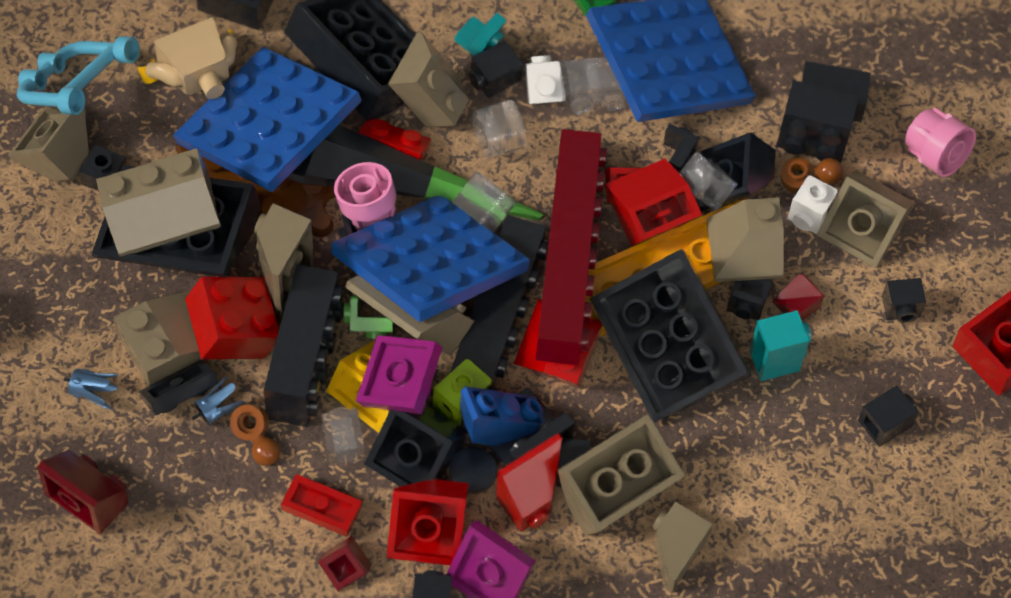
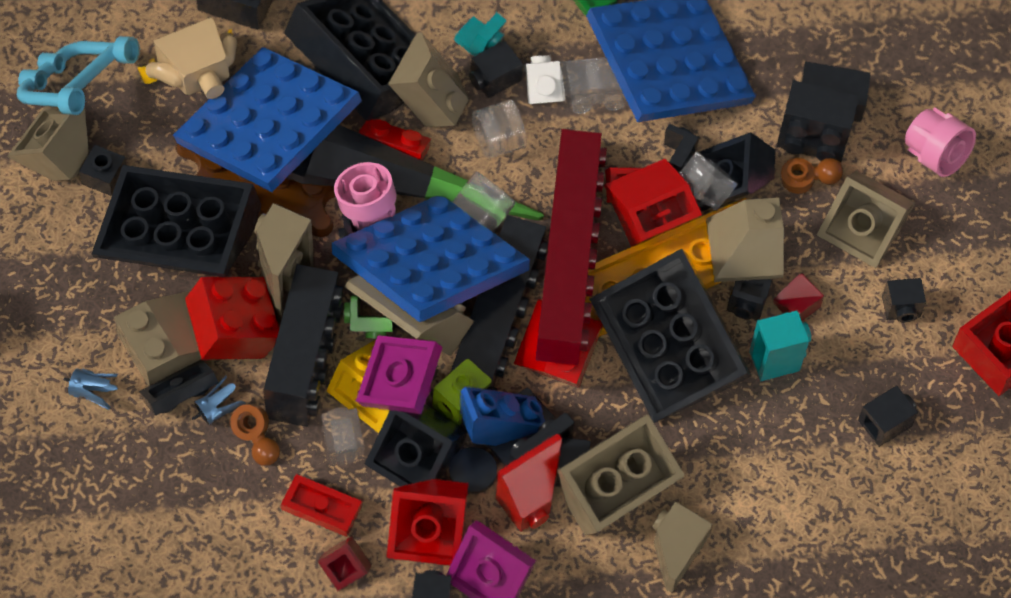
(83, 489): dark red slope -> none
(158, 202): dark tan slope -> none
(811, 204): white bracket -> none

